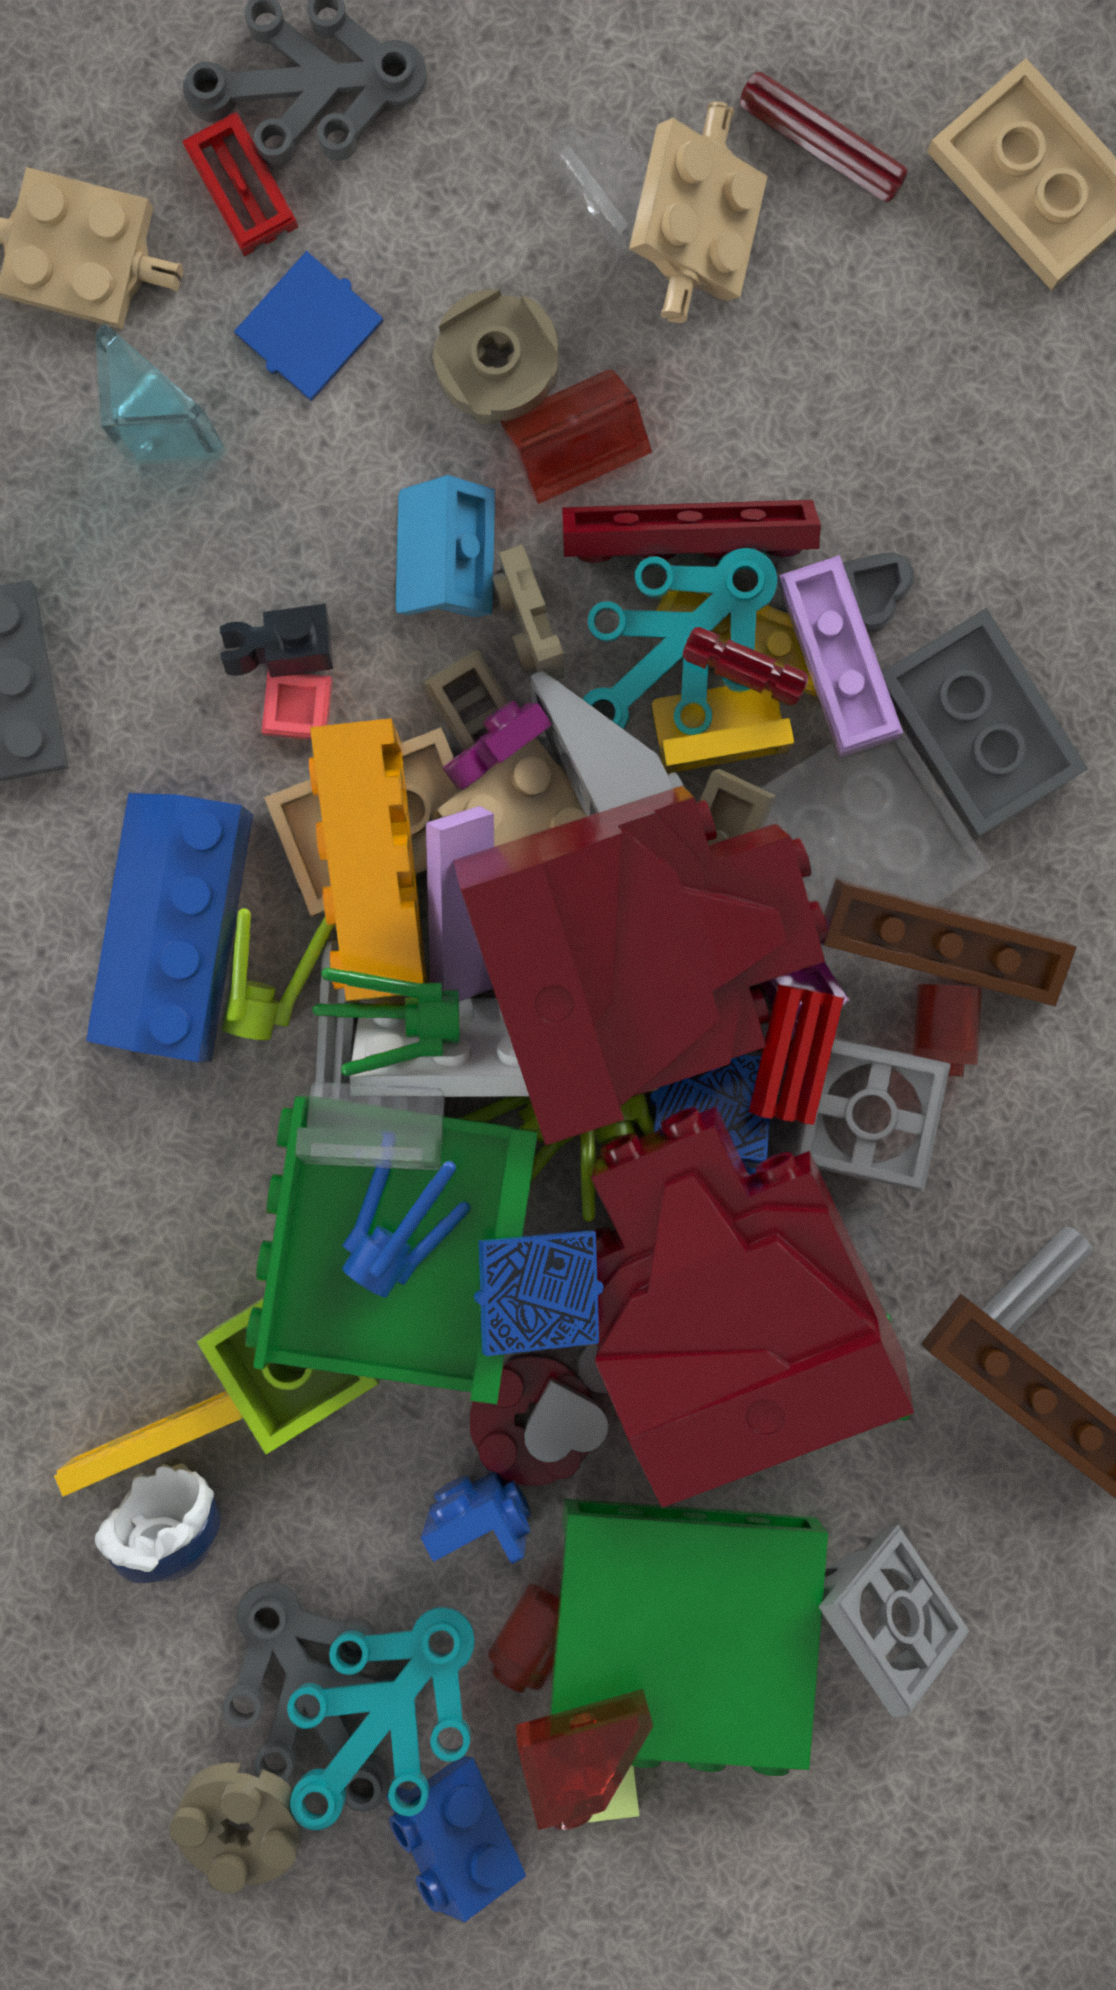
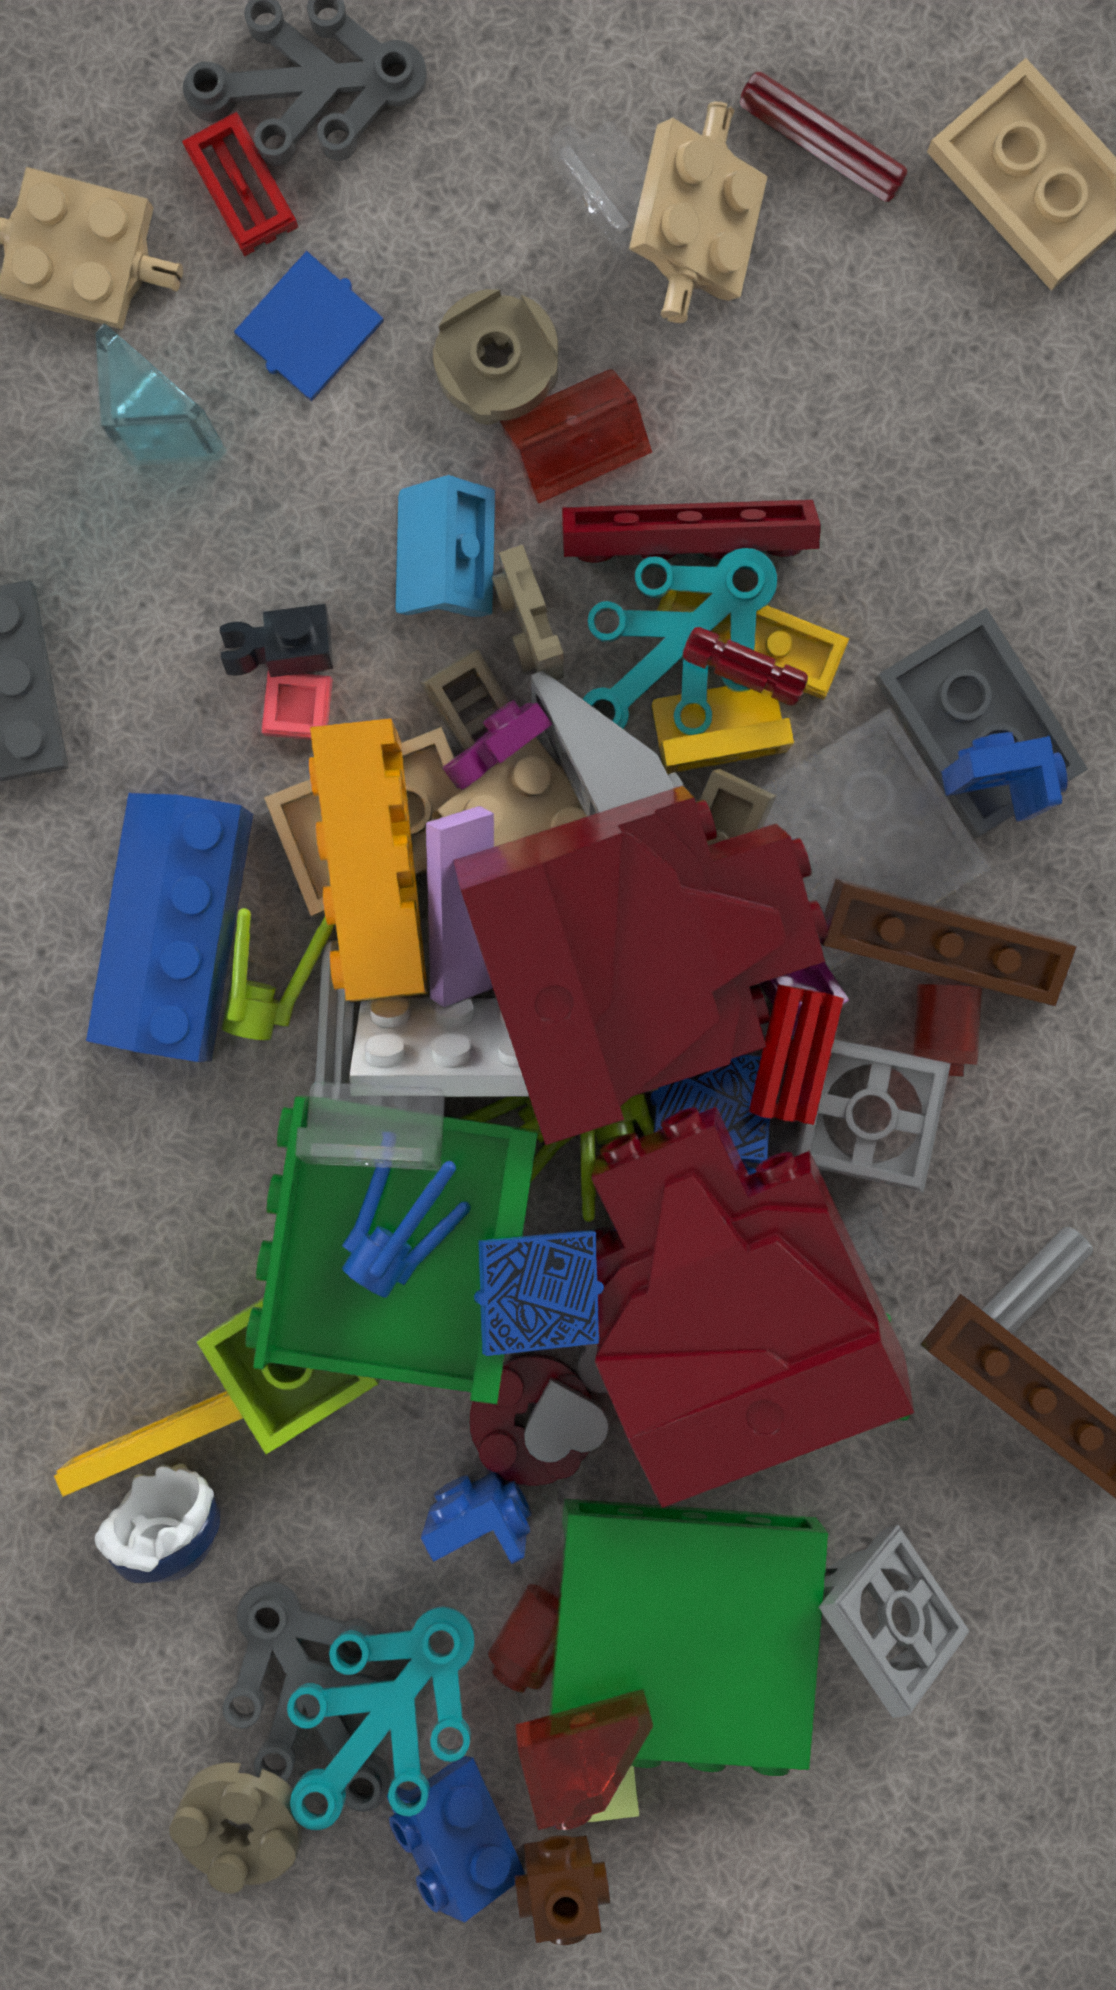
(428, 1015): green plant -> none
(562, 1889): none -> reddish brown brick
(839, 656): lavender tile -> none
(878, 585): dark grey tile -> none
(1028, 767): none -> blue bracket

